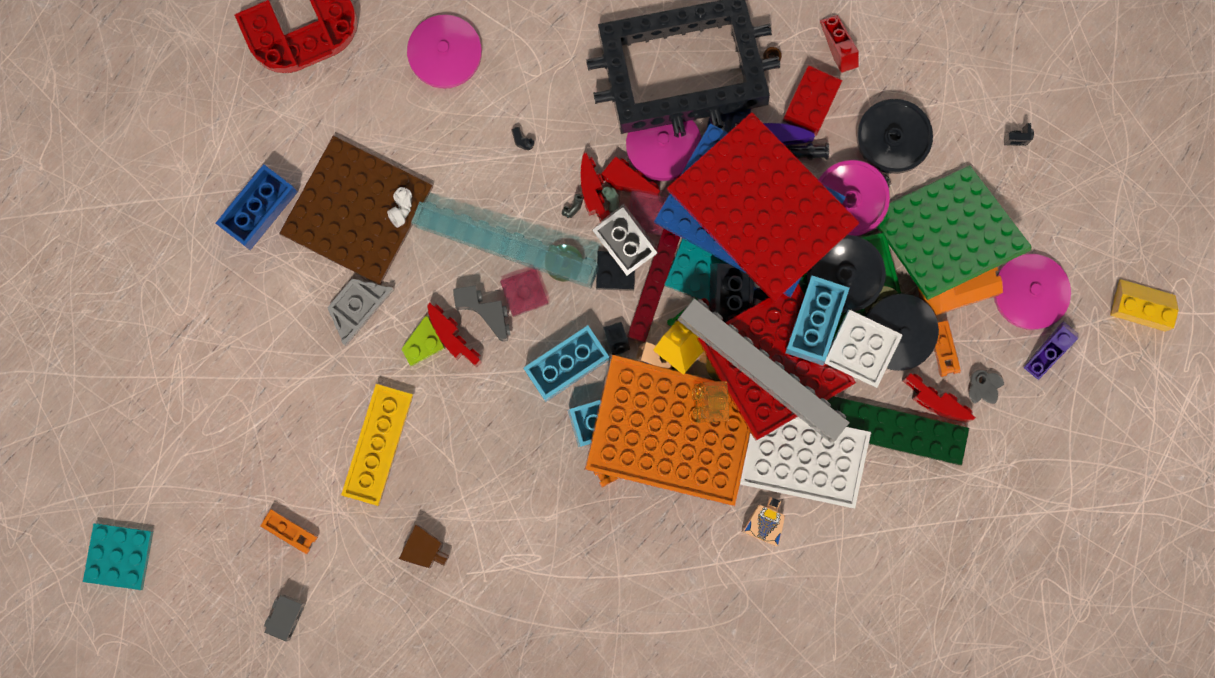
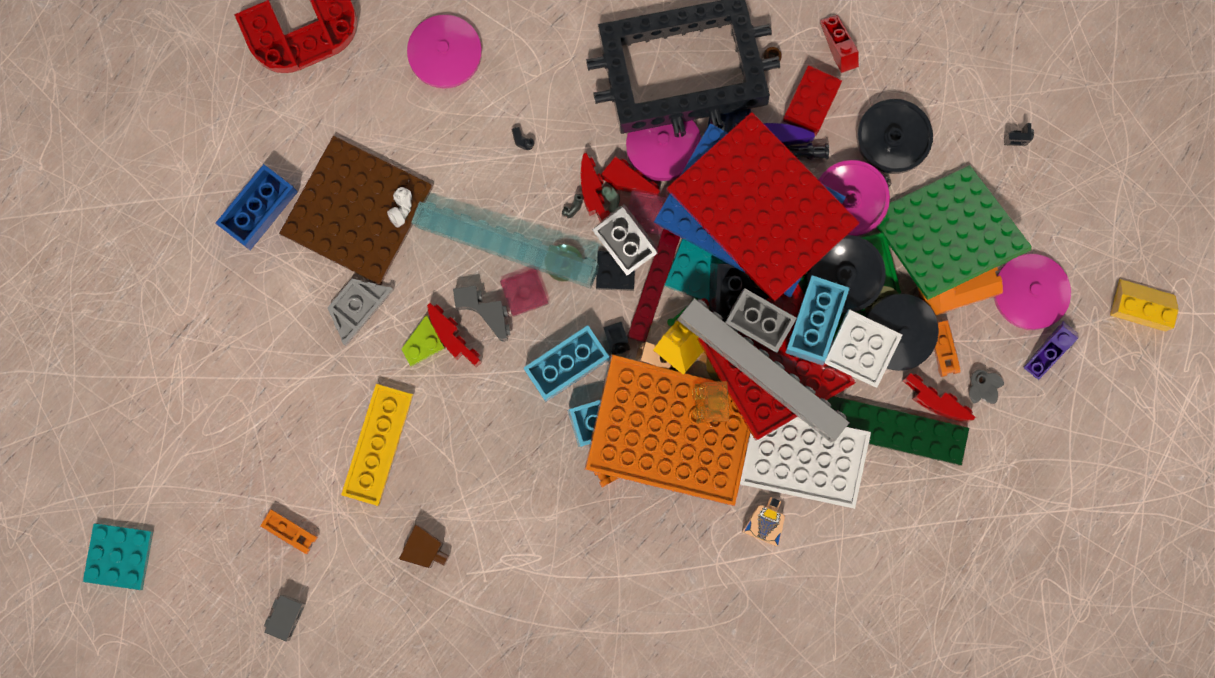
(760, 320): none -> light grey slope

